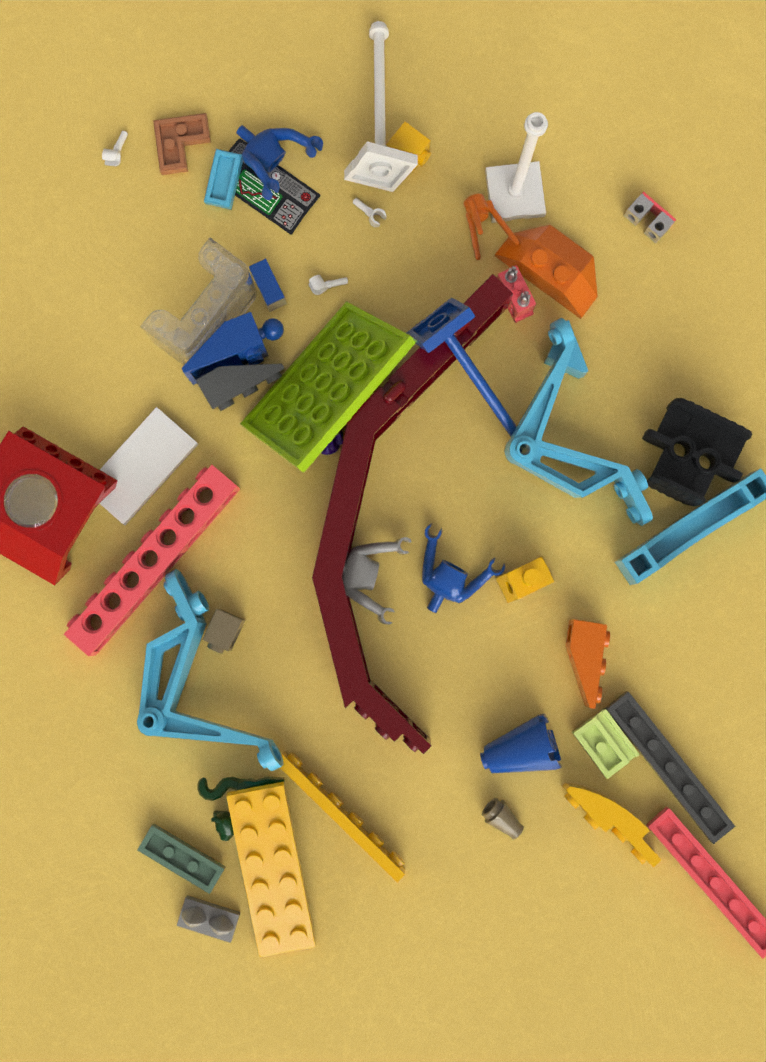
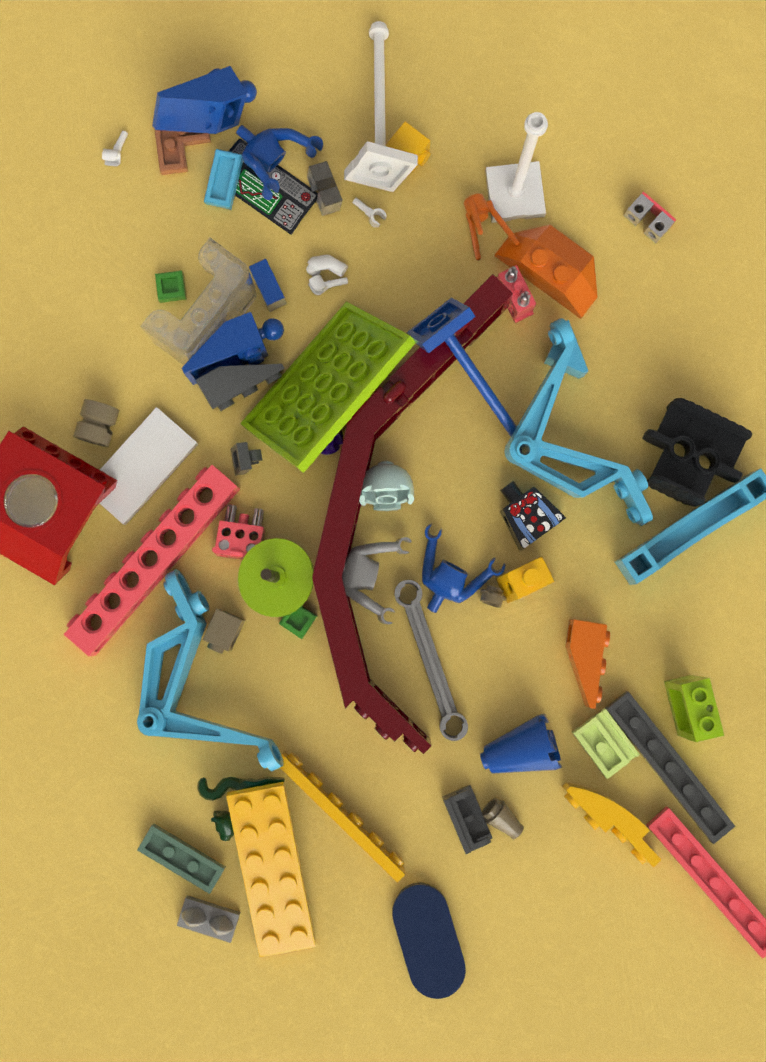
(96, 423): none -> dark tan wheel
(170, 286): none -> bright green tile
(204, 104): none -> blue slope
(235, 547): none -> coral piece
(243, 458): none -> dark grey tile
(275, 577): none -> lime piece
(298, 621): none -> bright green tile
(321, 179): none -> clear smoke piece
(325, 262): none -> white arm
(387, 487): none -> light aqua cylinder
(428, 941): none -> dark blue tile
(431, 661): none -> light grey piece
(467, 819): none -> dark grey hinge
(492, 596): none -> dark tan plate
(528, 514): none -> torso
(694, 708): none -> lime window

